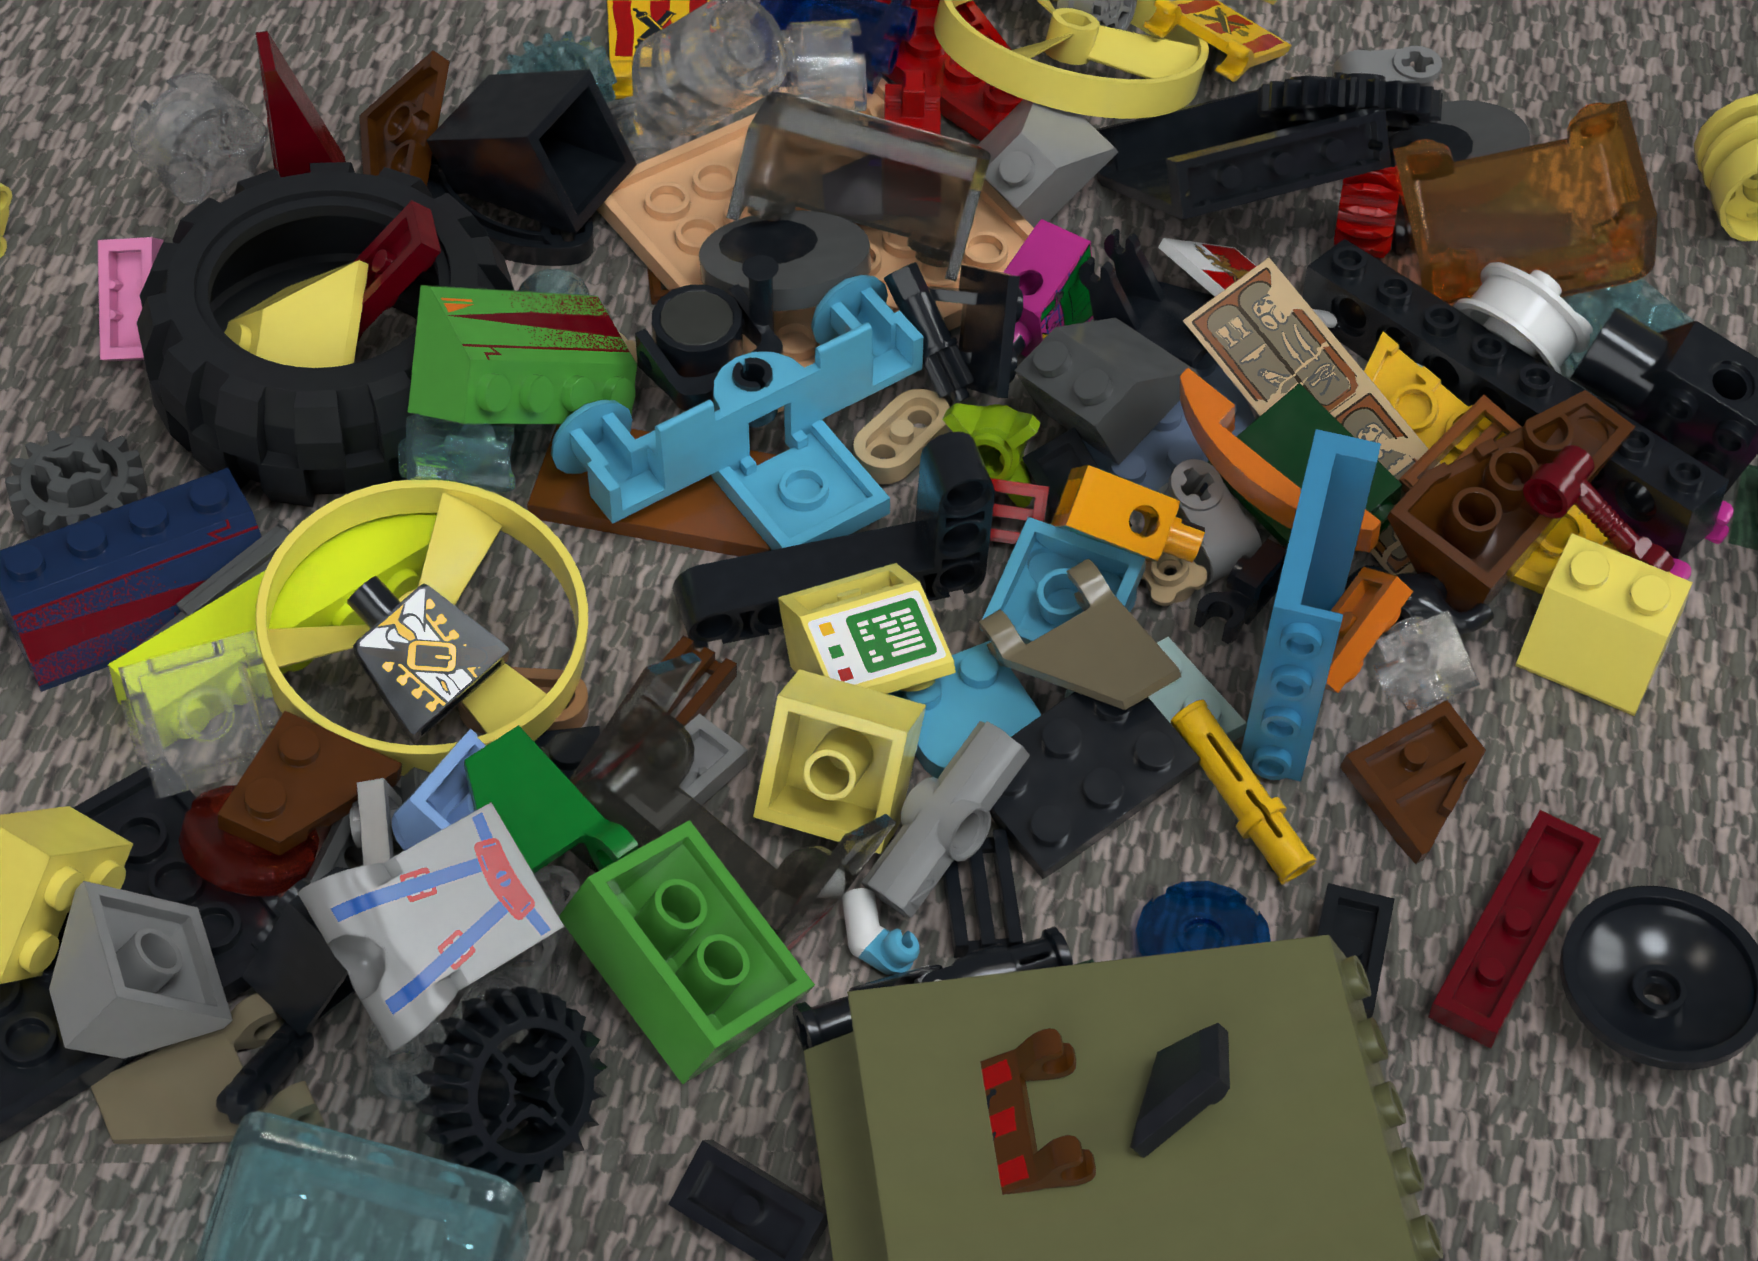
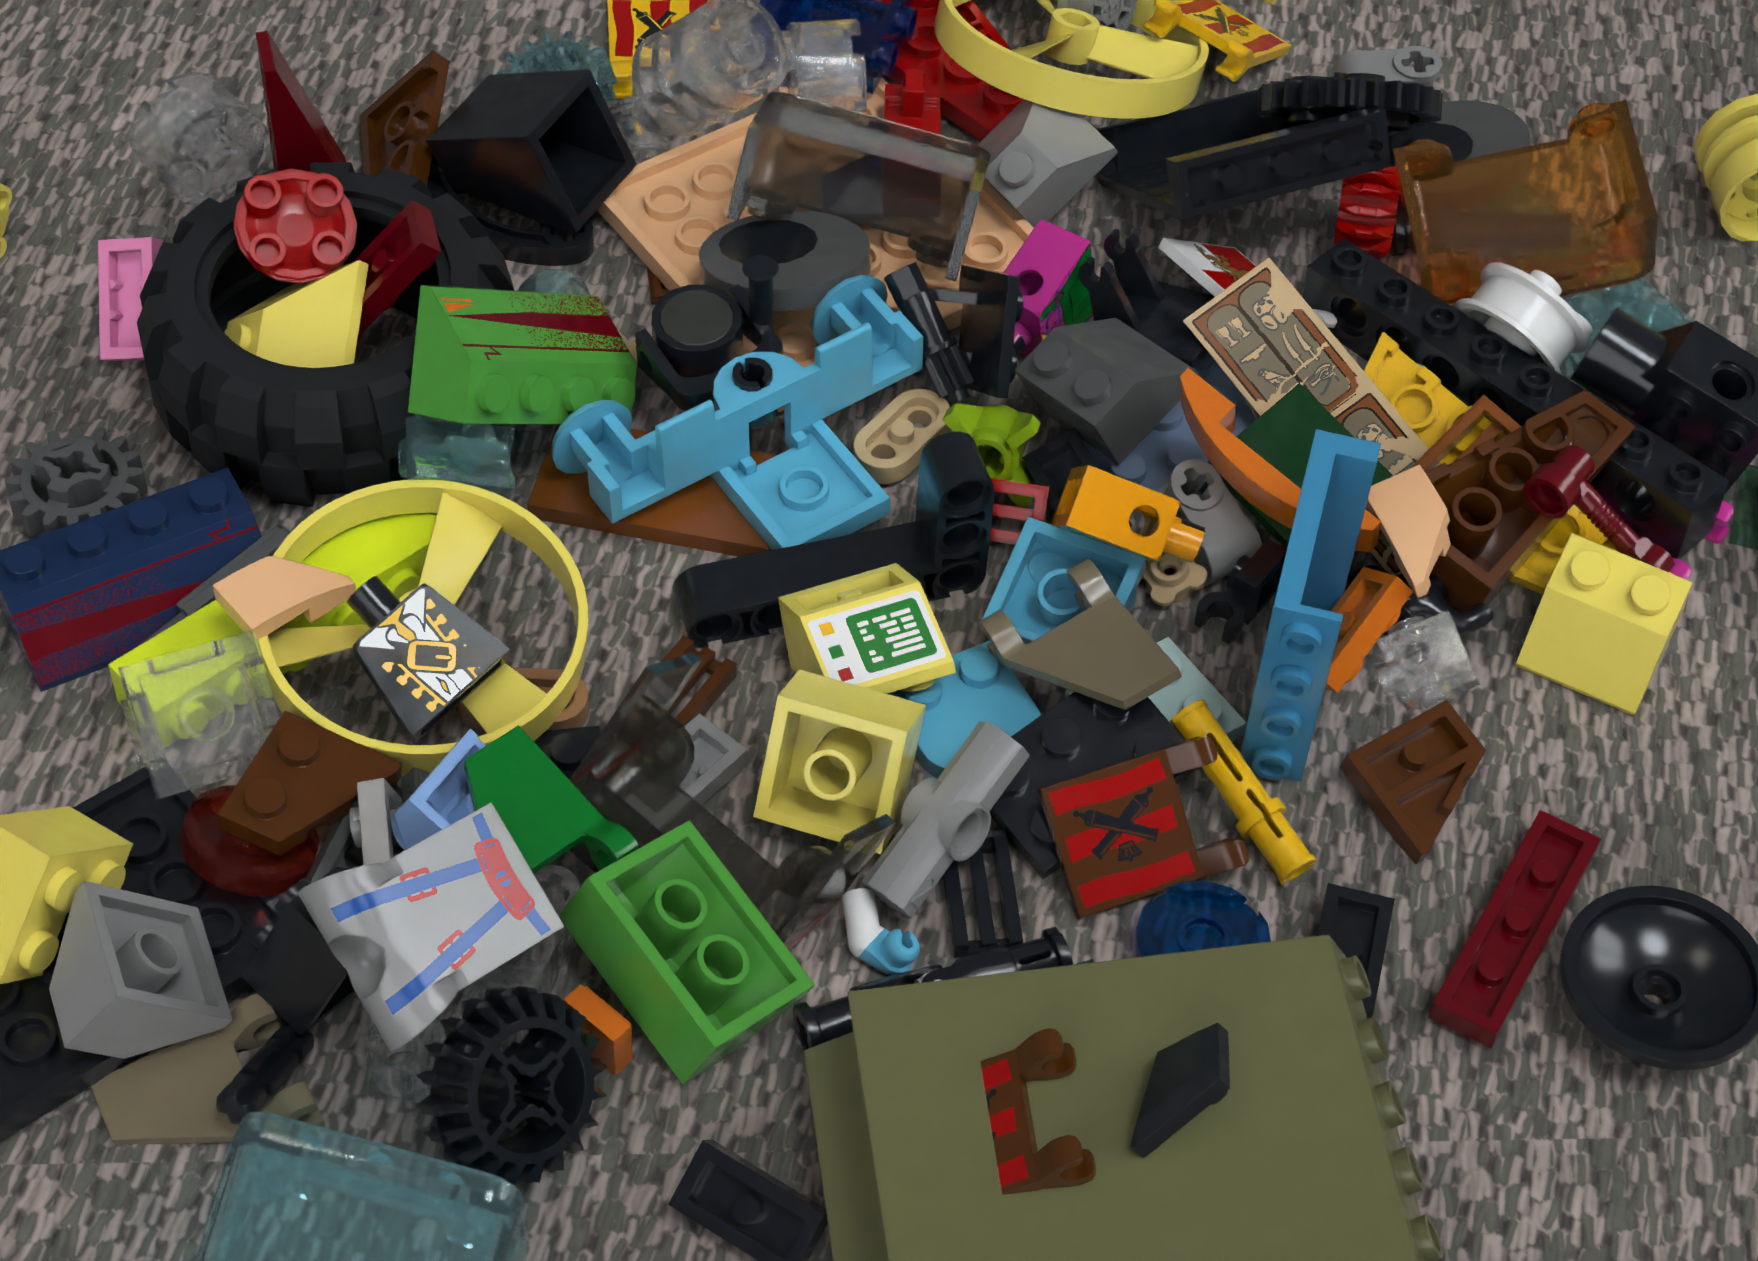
(279, 590): none -> light nougat slope
(295, 225): none -> red dish
(606, 1024): none -> orange tile
(1127, 830): none -> flag
(1413, 524): none -> light nougat slope

